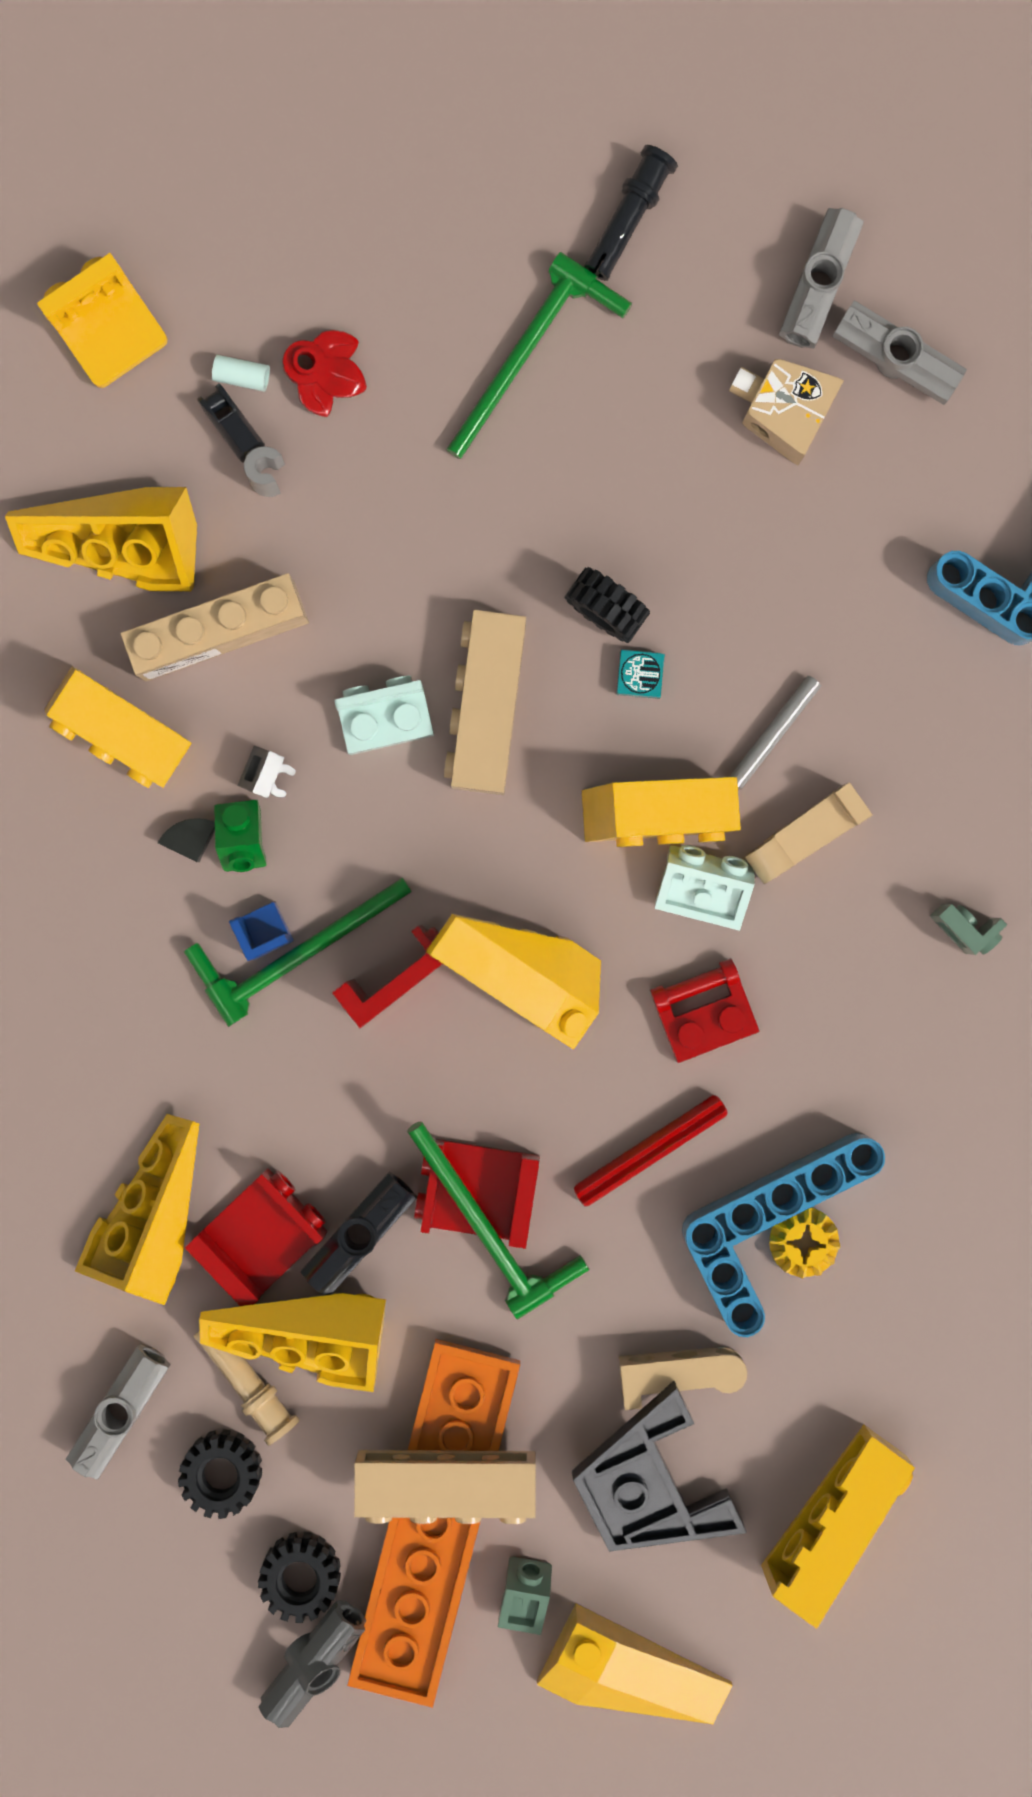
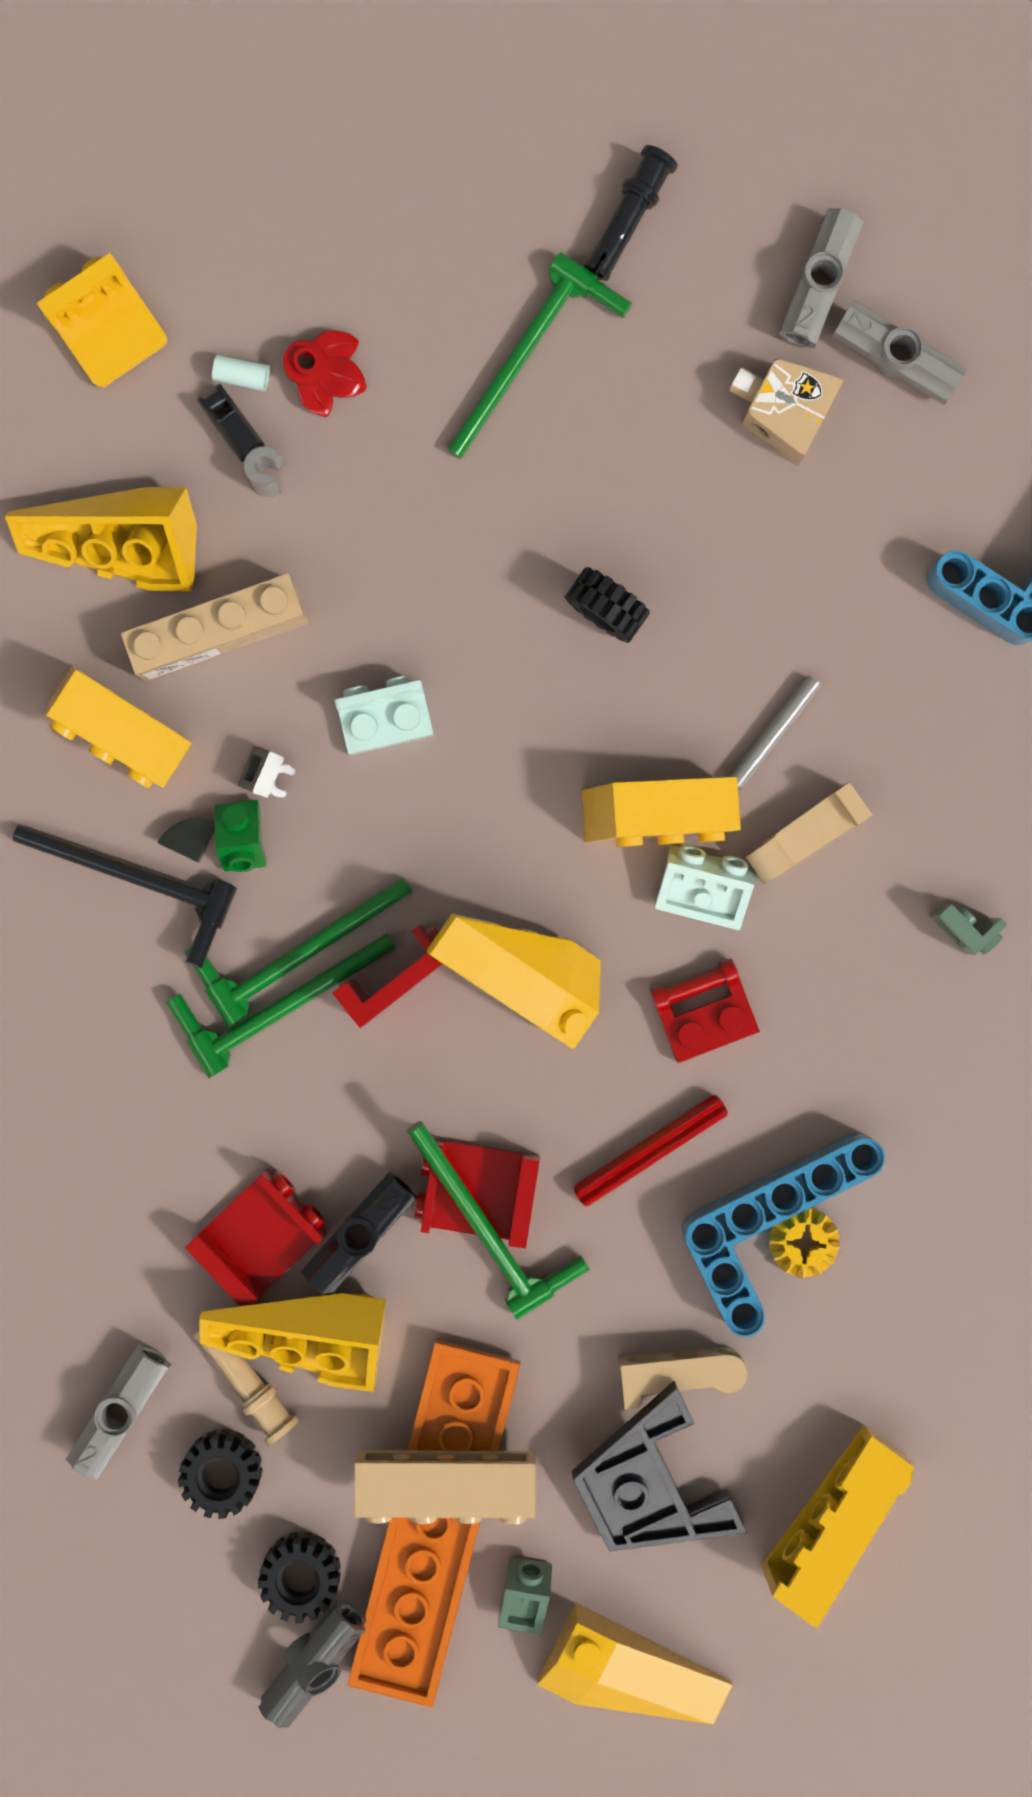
(145, 1232): yellow wedge -> none
(210, 903): none -> black bar
(213, 1050): none -> green bar
(261, 931): blue panel -> none
(488, 702): tan brick -> none
(640, 674): teal tile -> none

